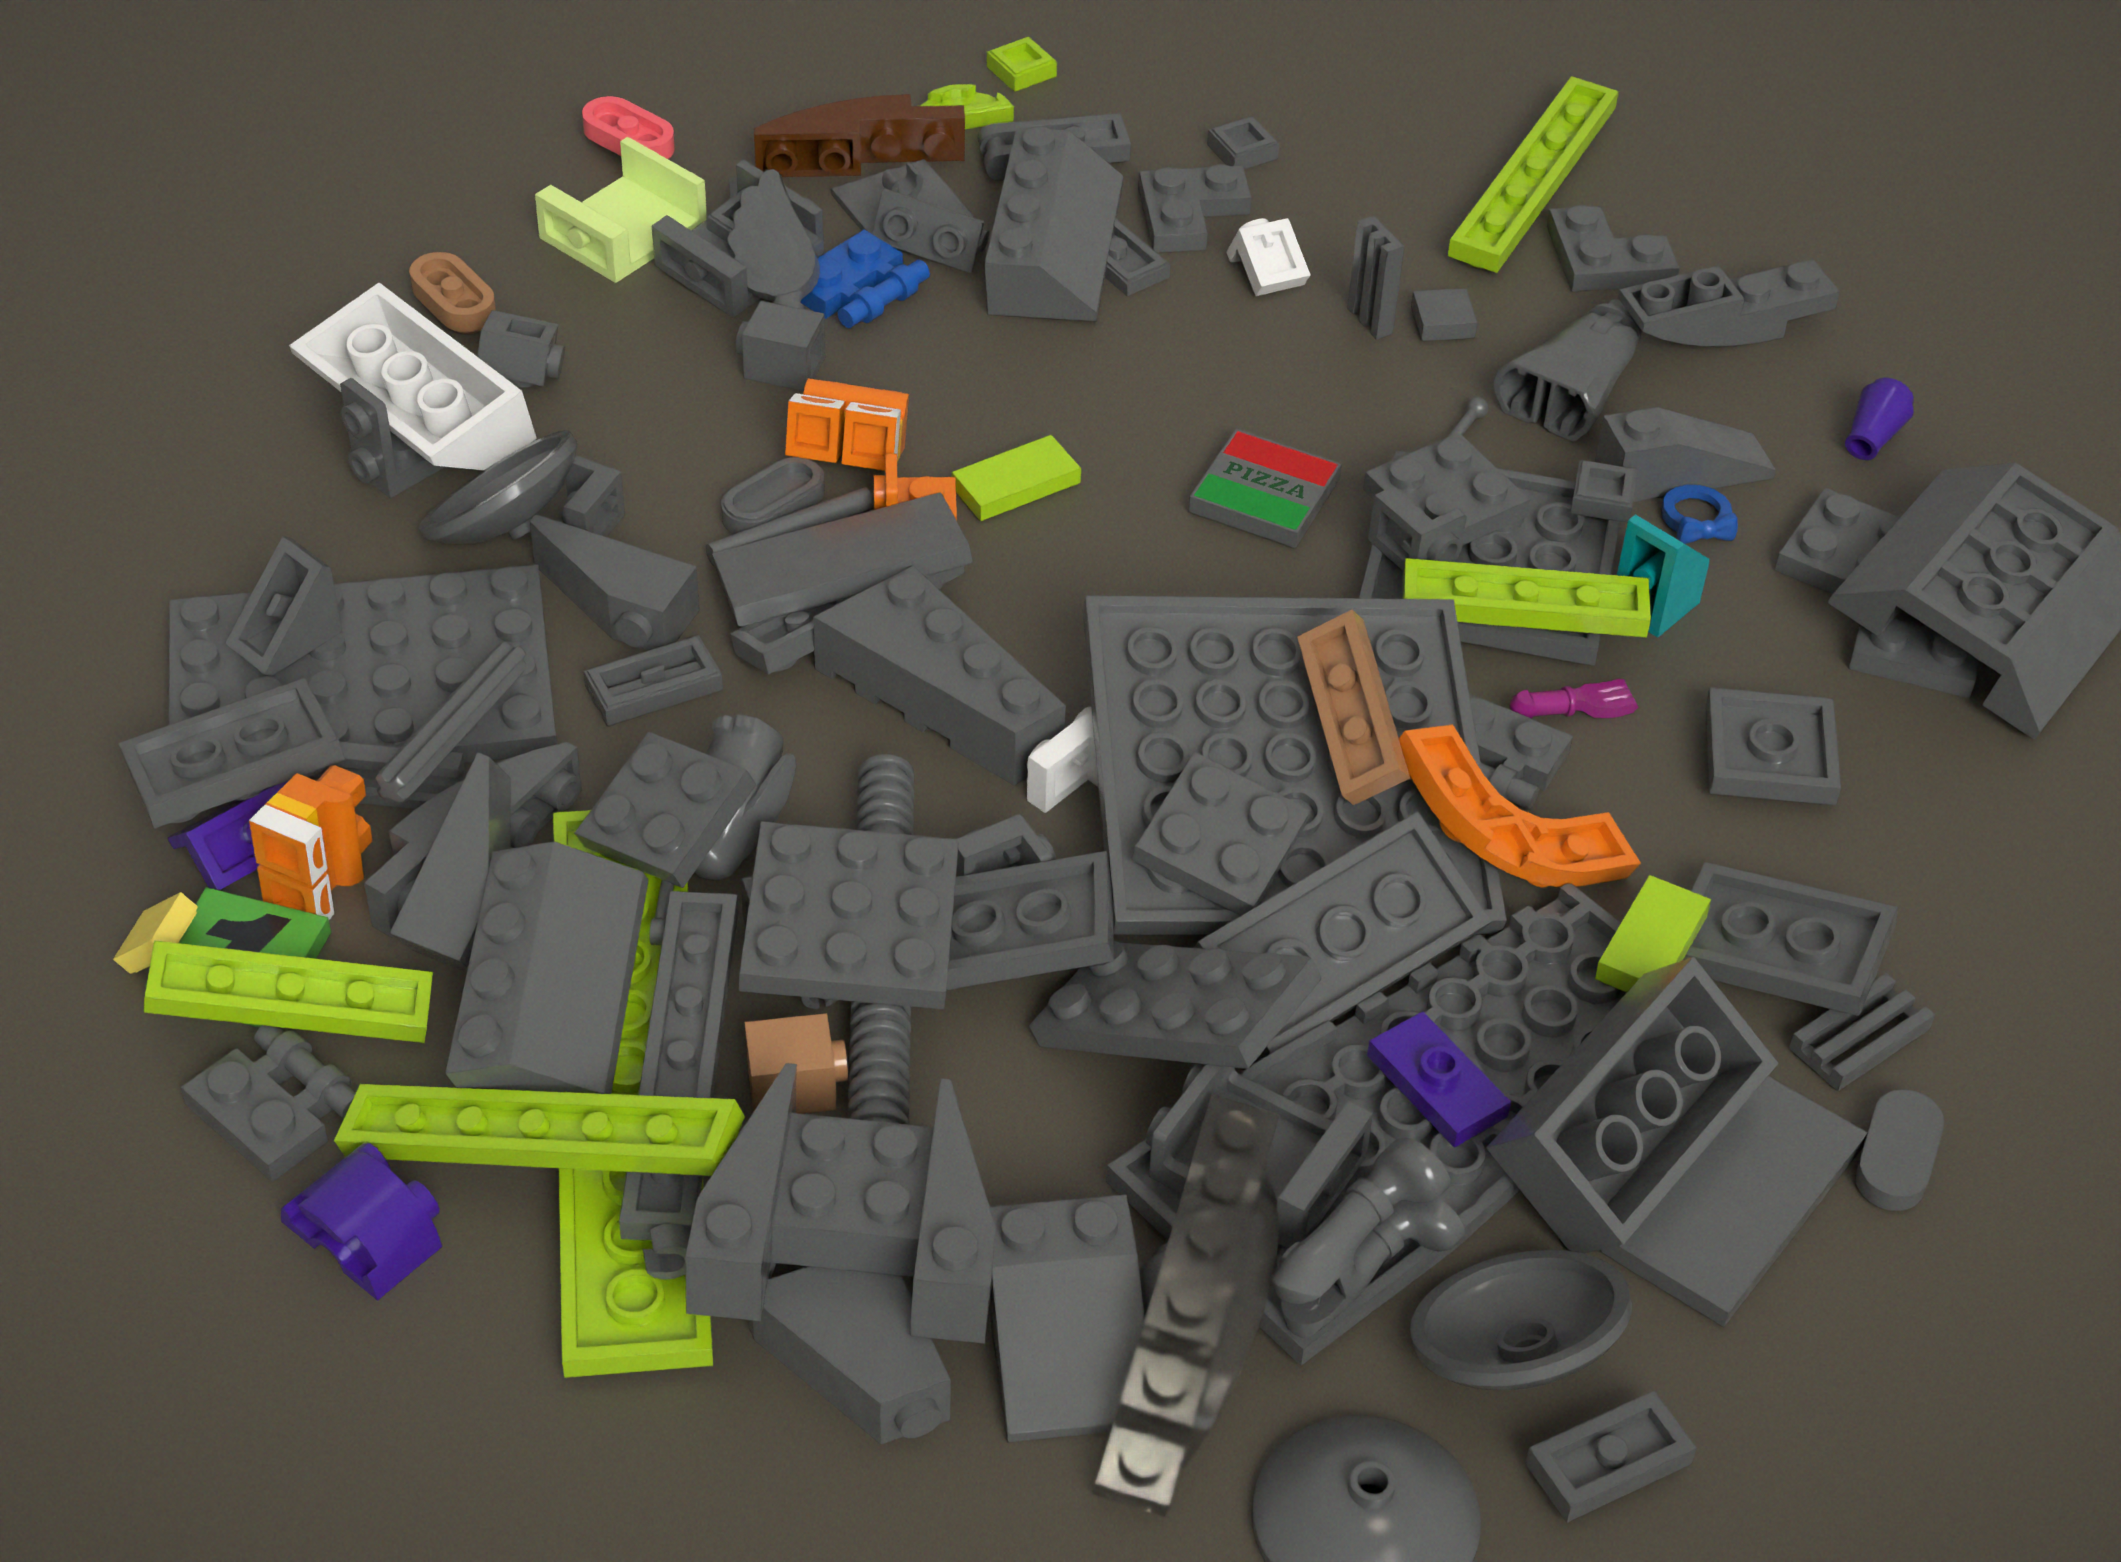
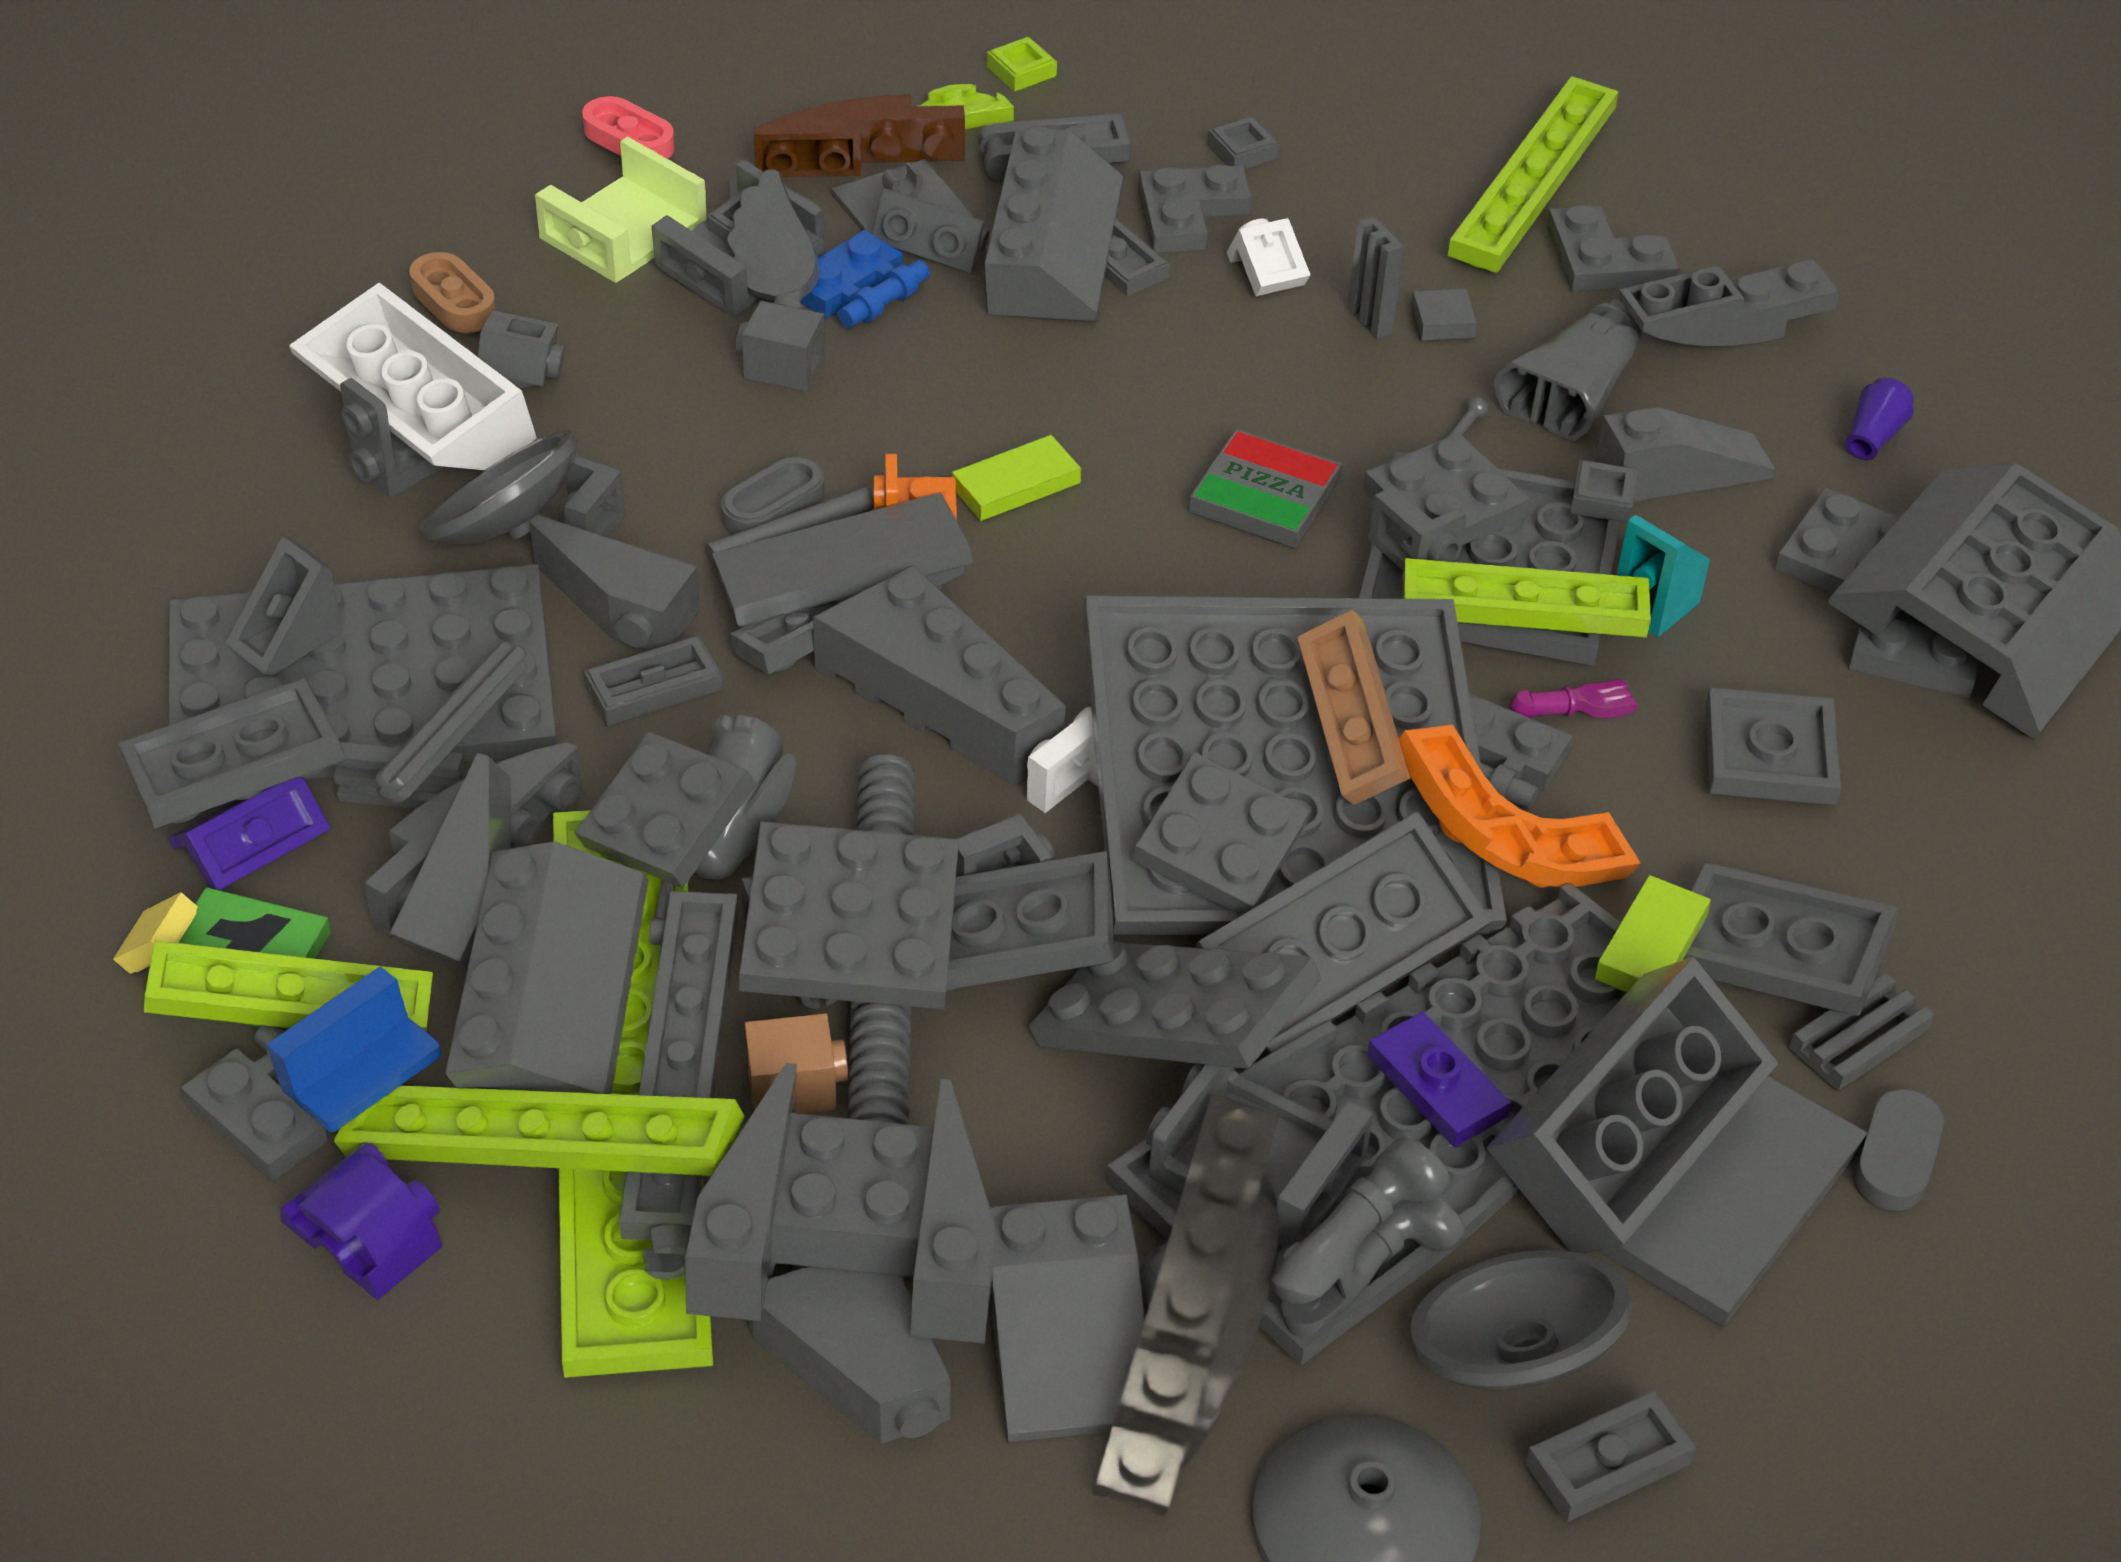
(311, 840): orange hips -> none
(351, 1051): none -> blue panel
(848, 422): orange hips -> none
(1691, 529): blue piece -> none

